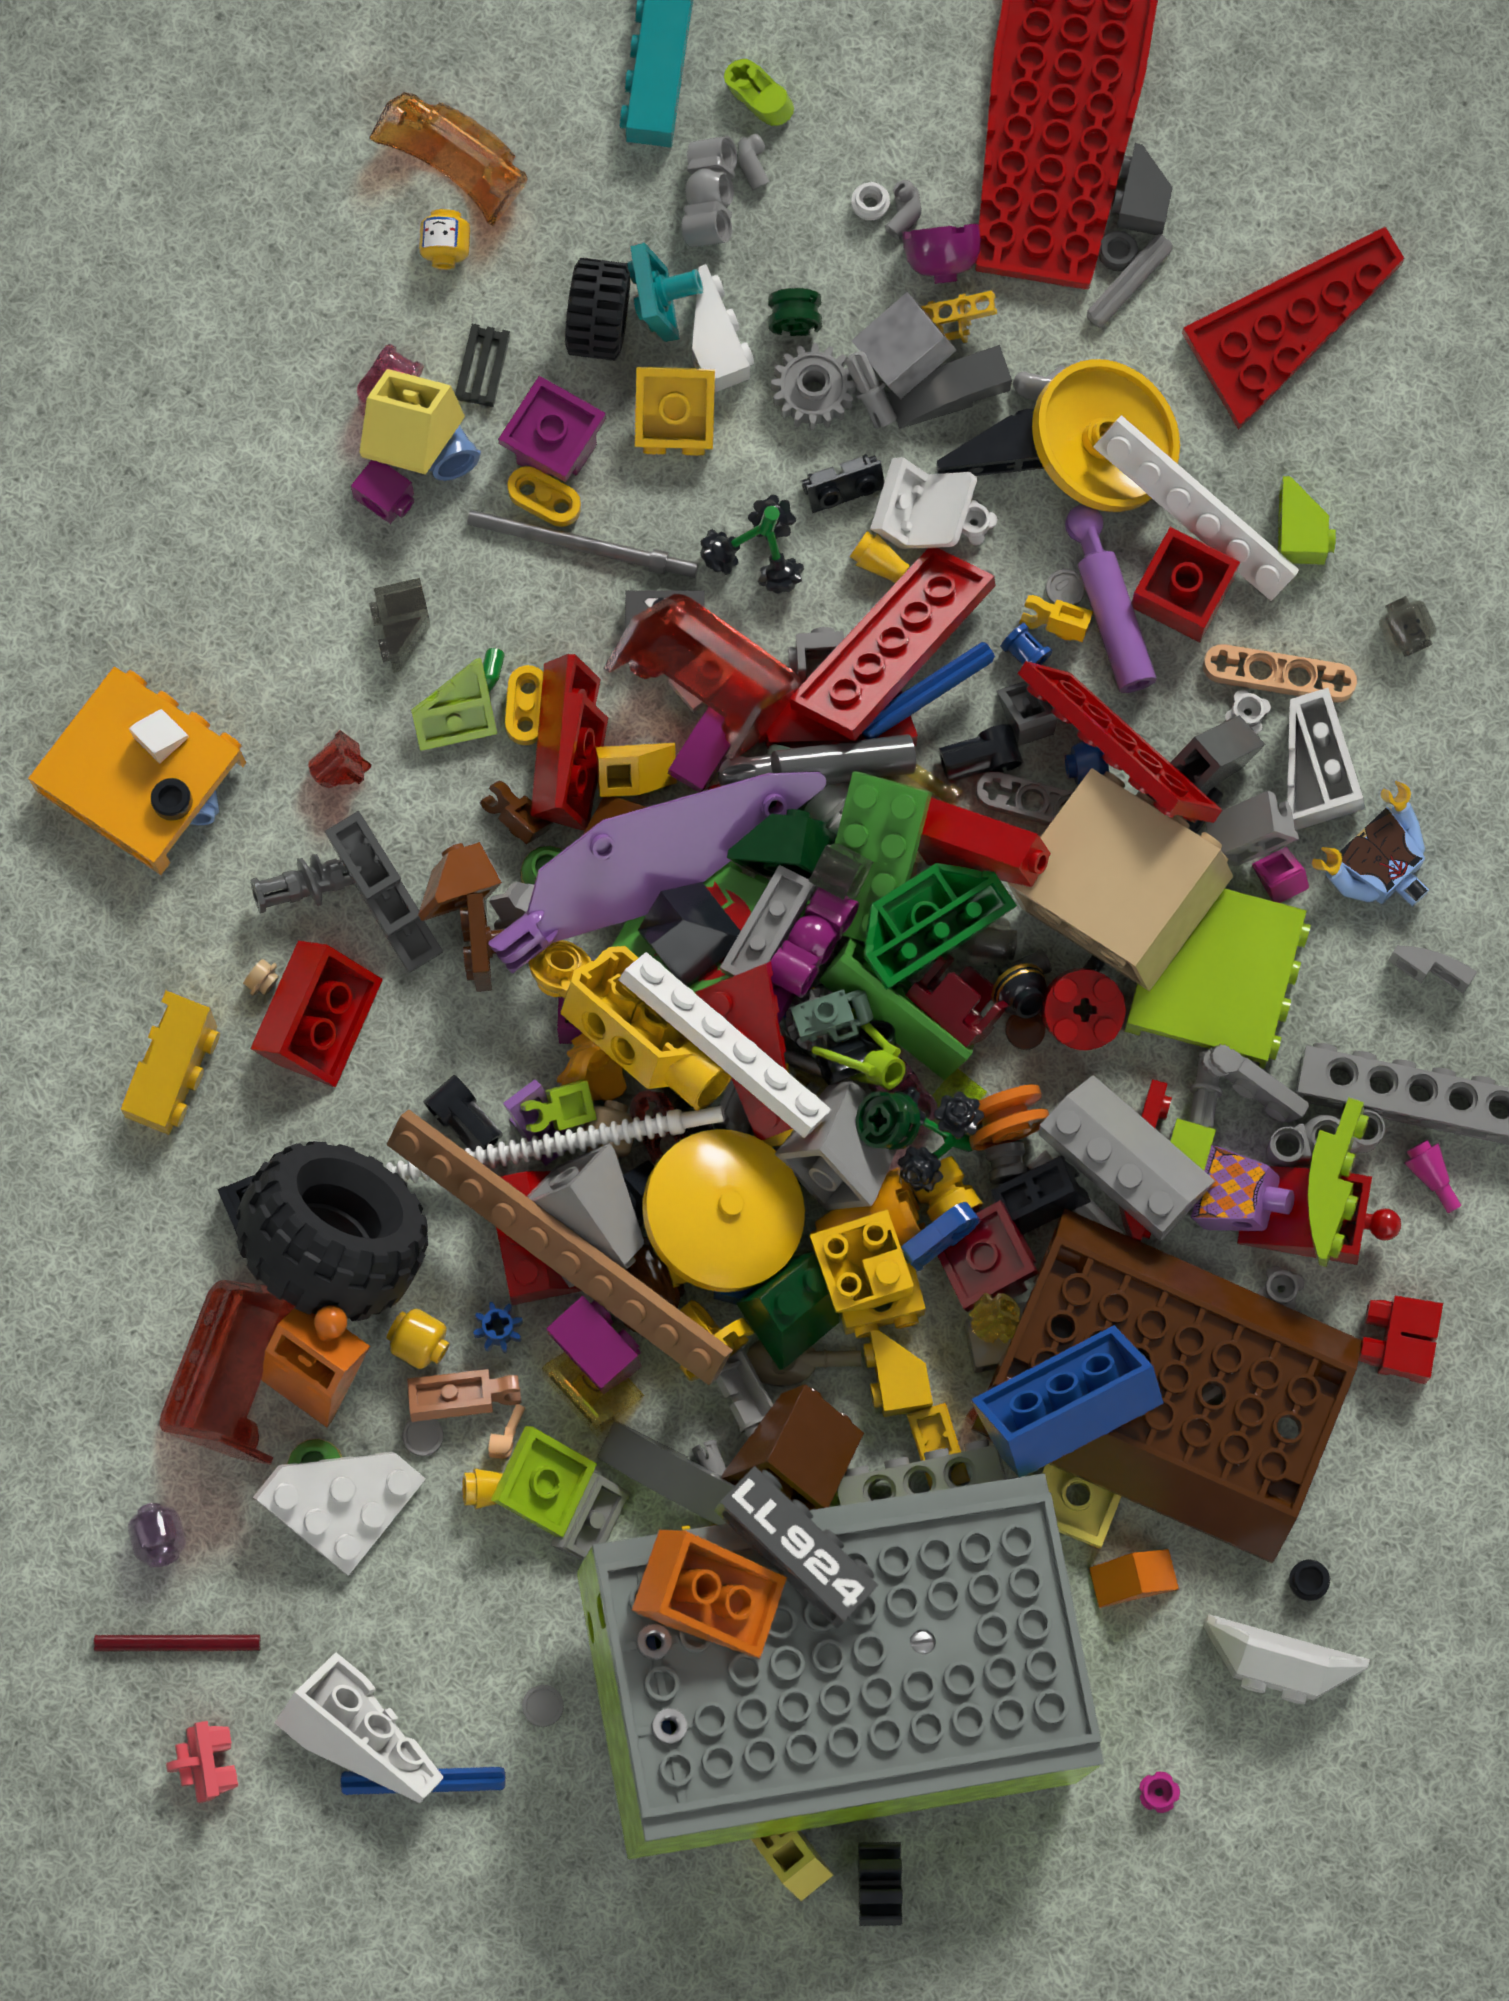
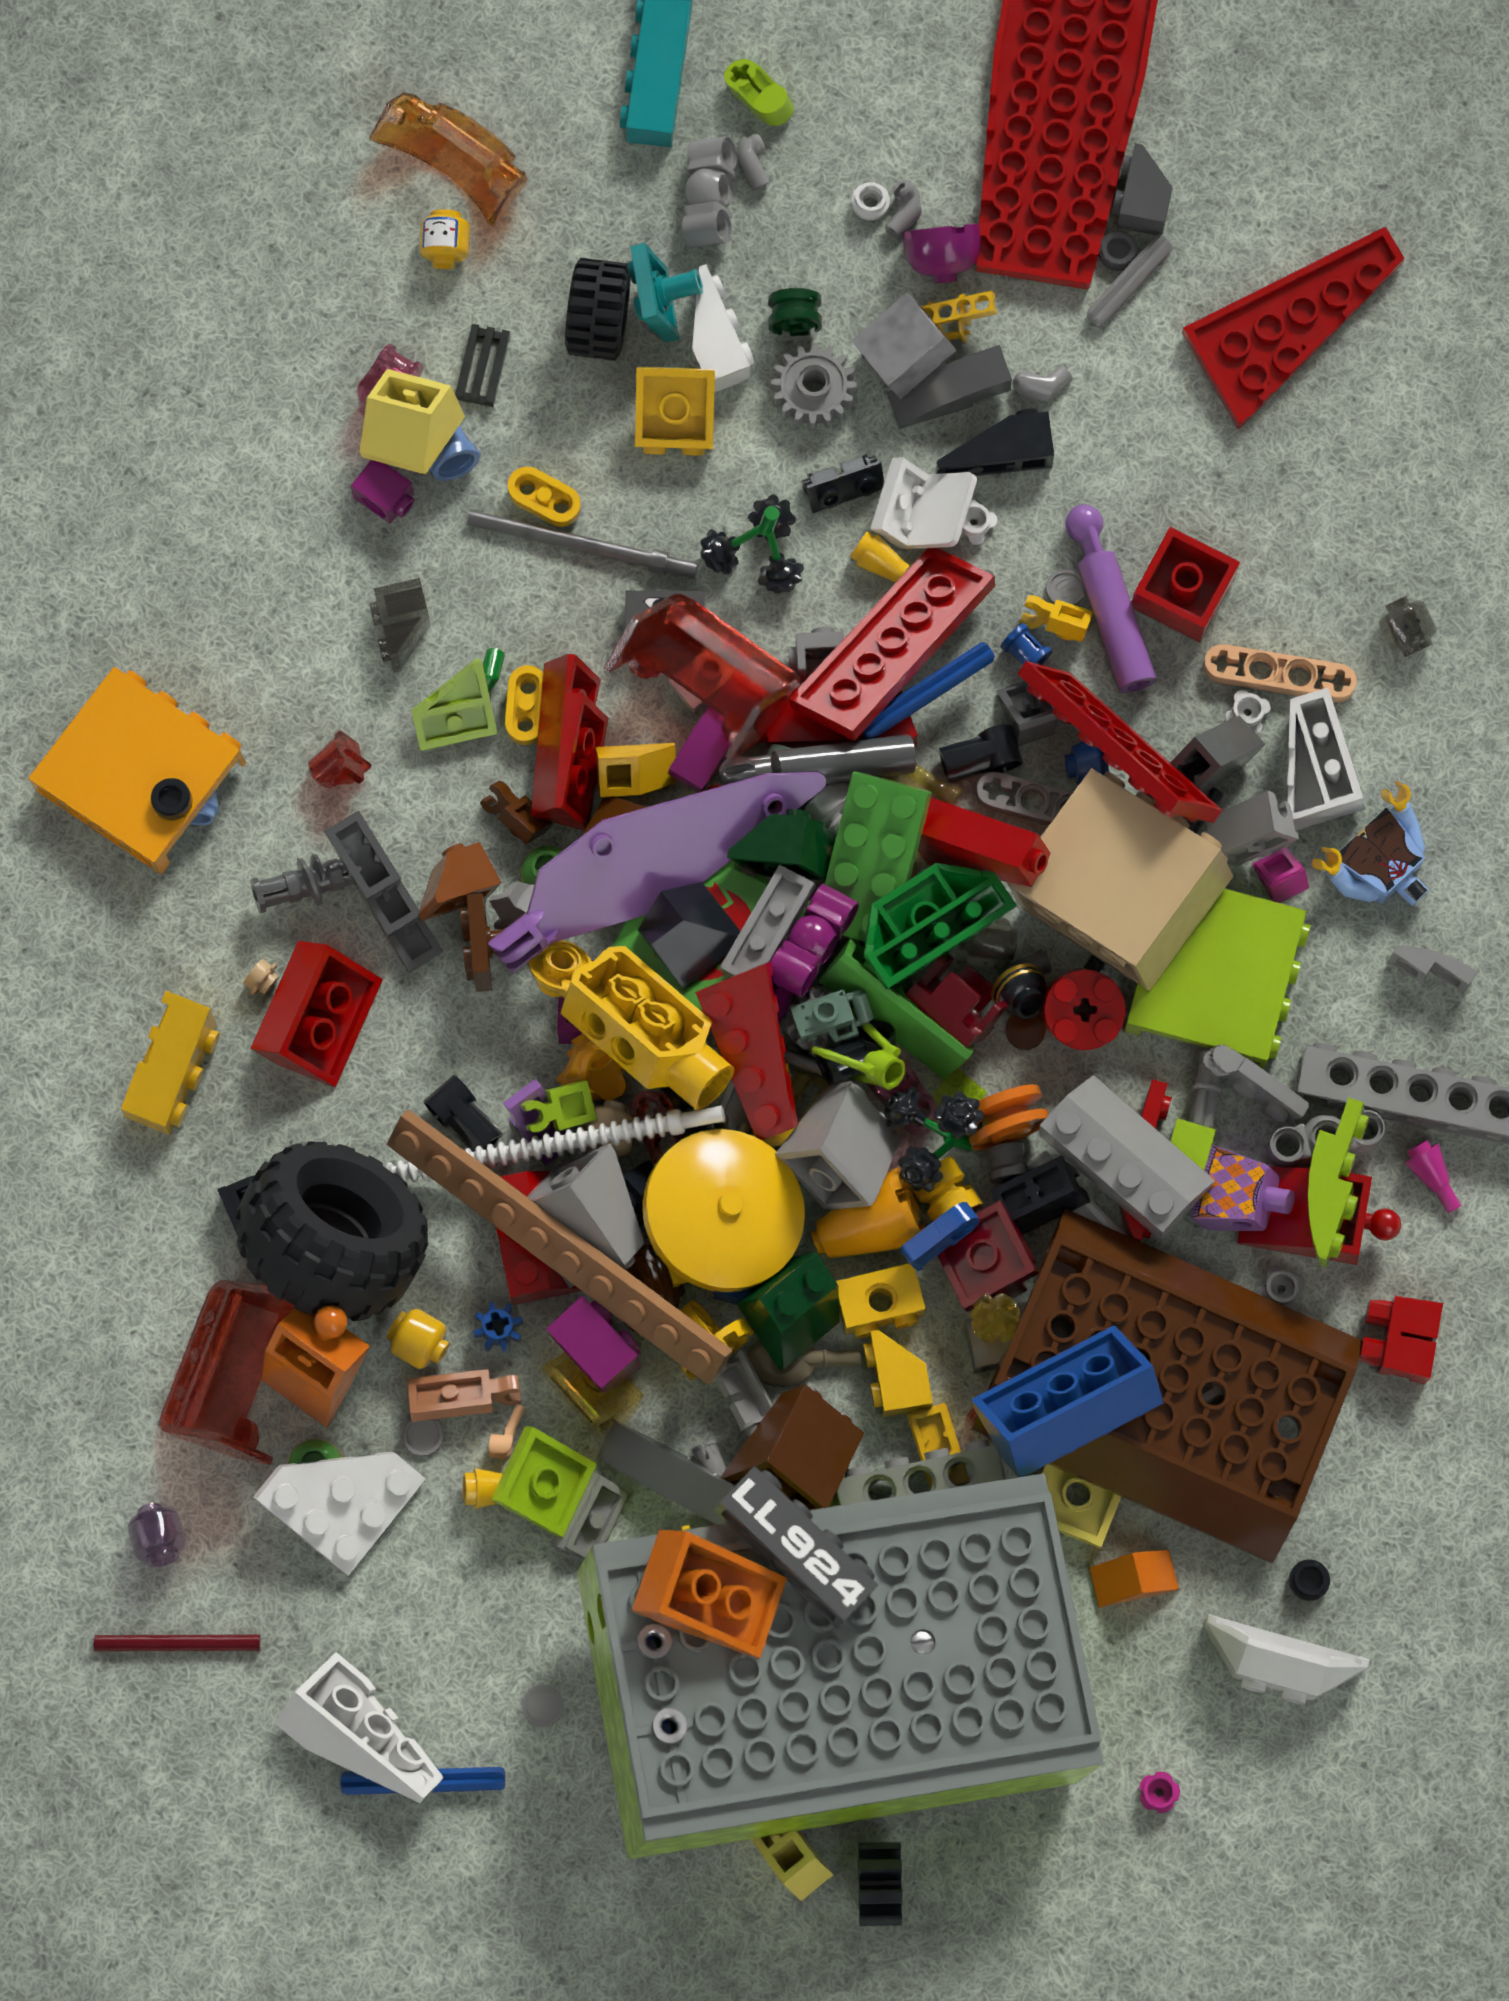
(158, 735): white slope -> none
(202, 1743): coral hips -> none
(552, 430): magenta panel -> none
(725, 1044): white plate -> none
(841, 871): clear smoke brick -> none
(863, 1263): yellow slope -> none
(870, 390): light grey axle -> none
(886, 1119): dark green wheel -> none
(1077, 412): yellow dish -> none
(1195, 507): white plate -> none
(1302, 526): lime slope -> none

